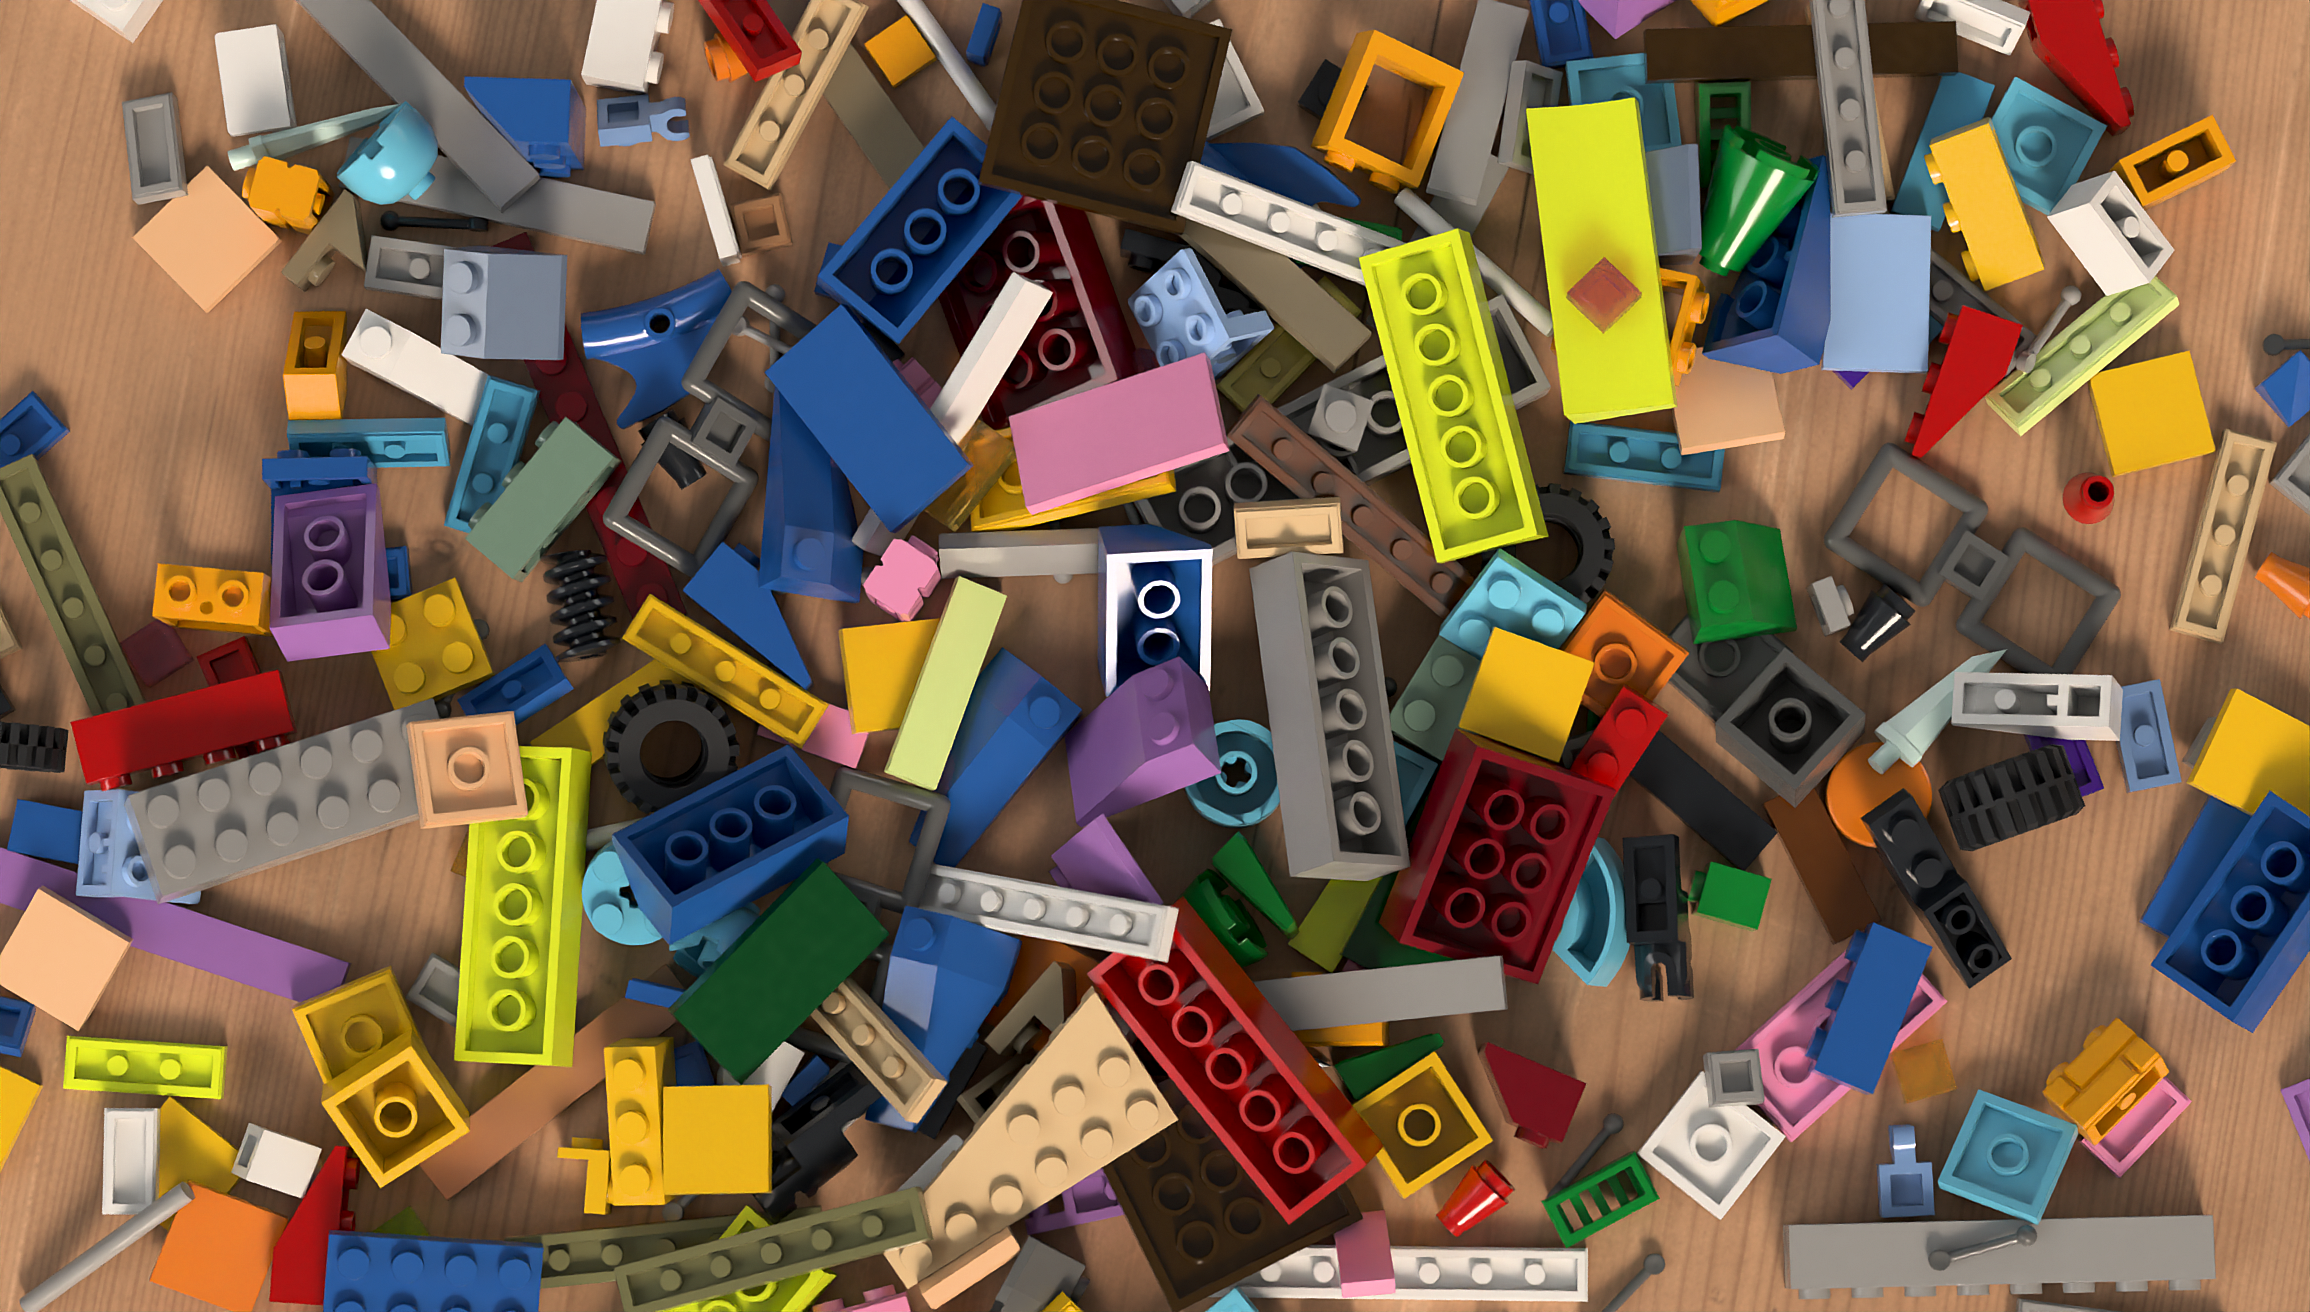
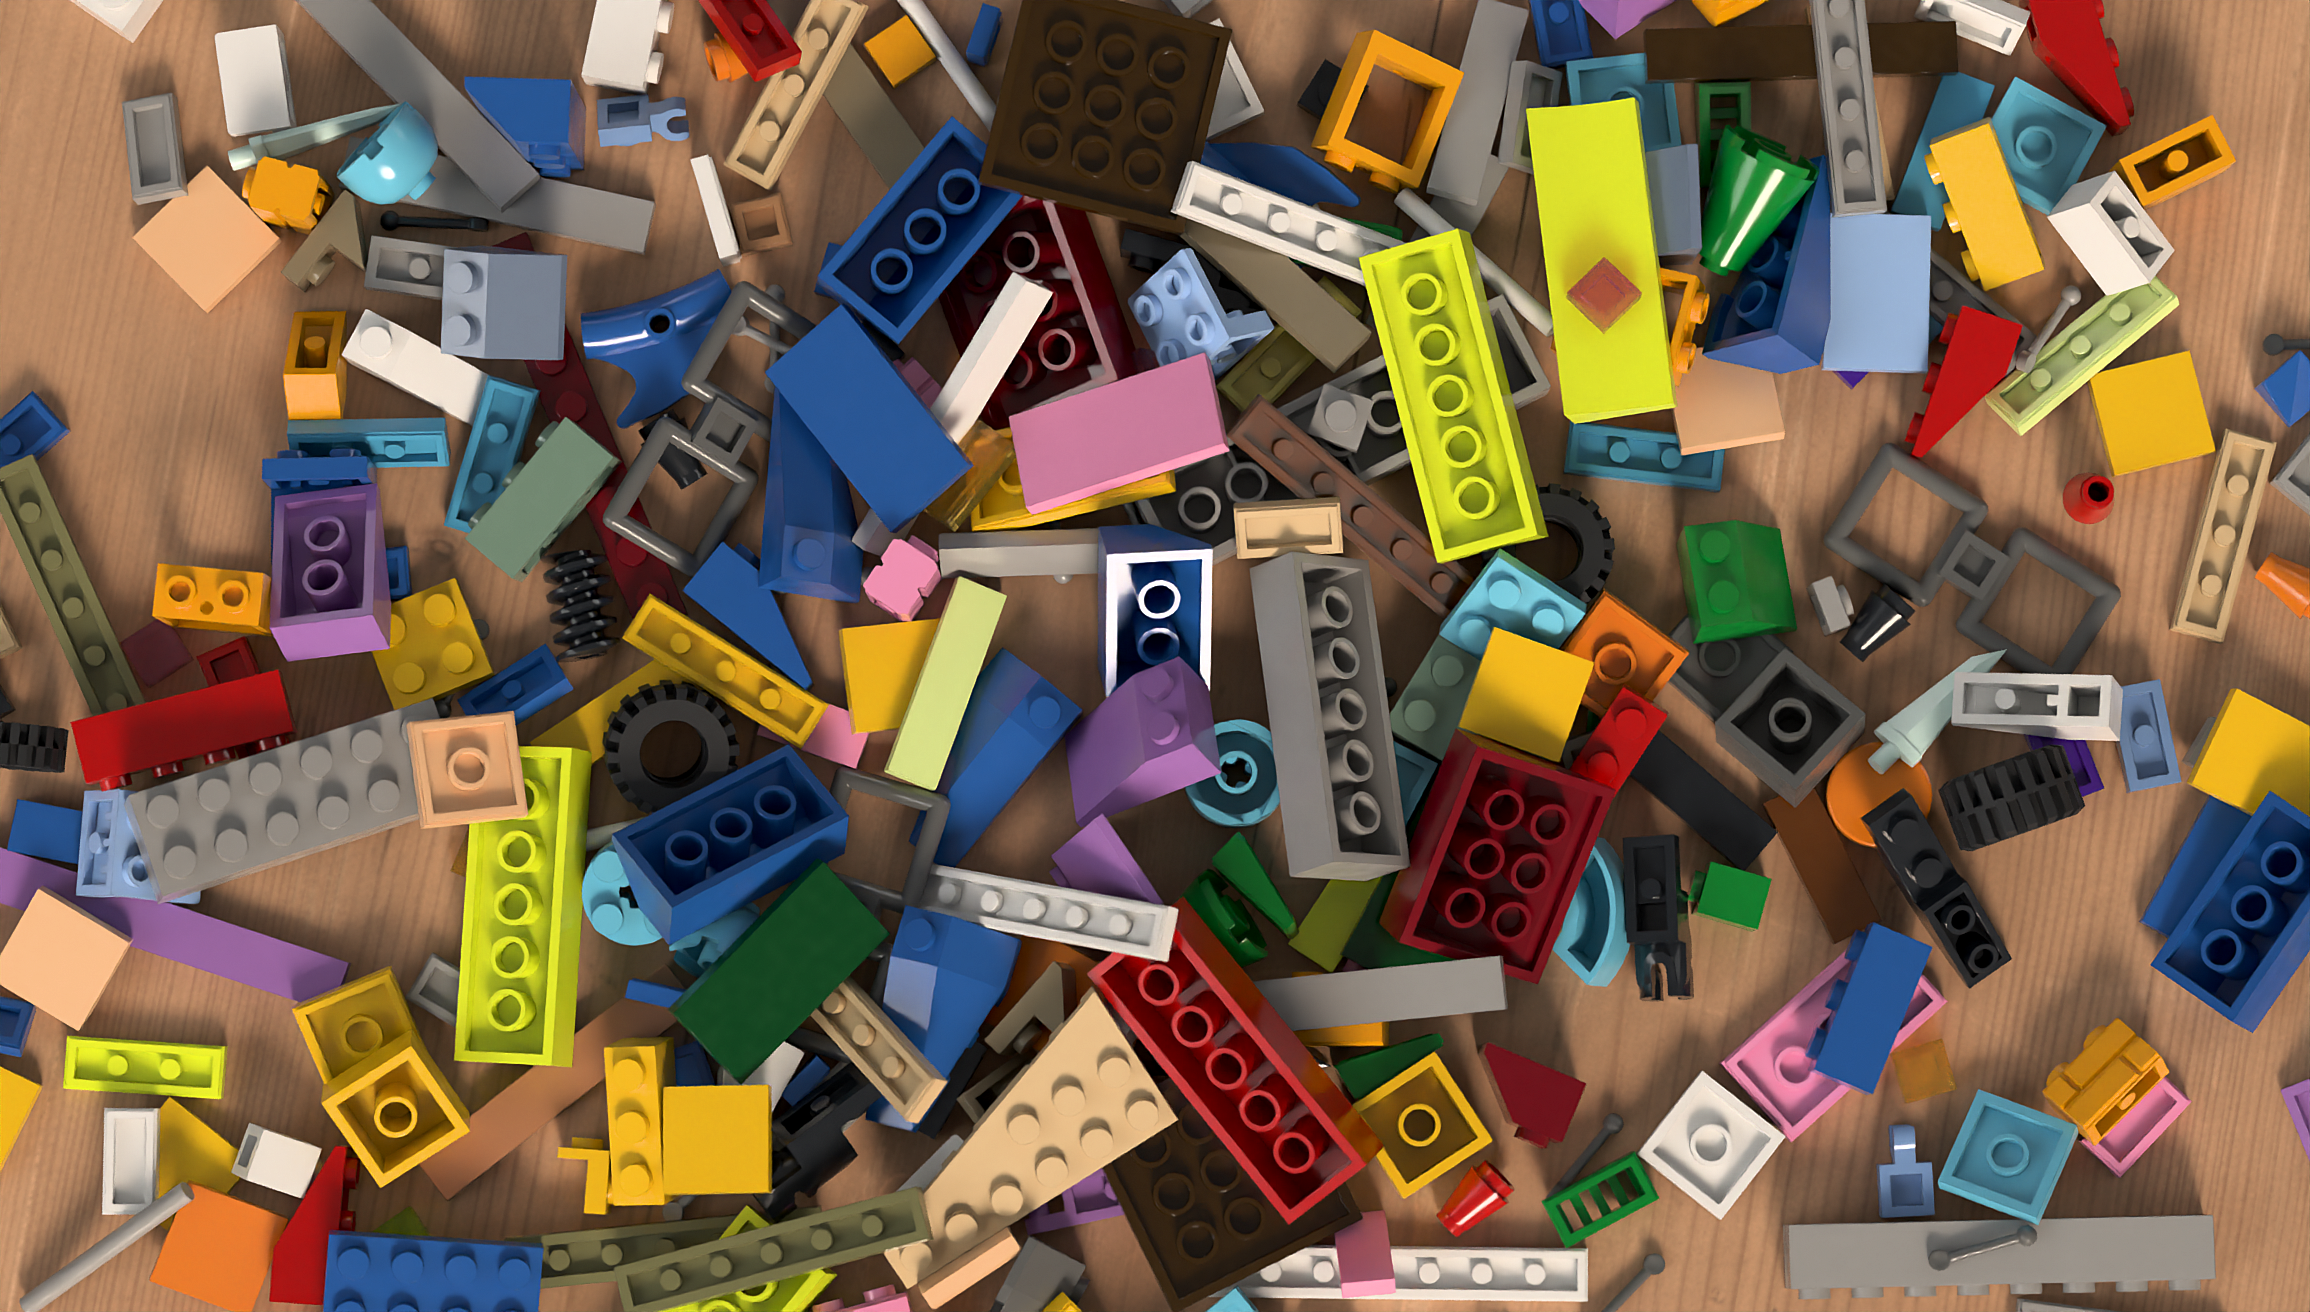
(1733, 1078): light grey tile -> none

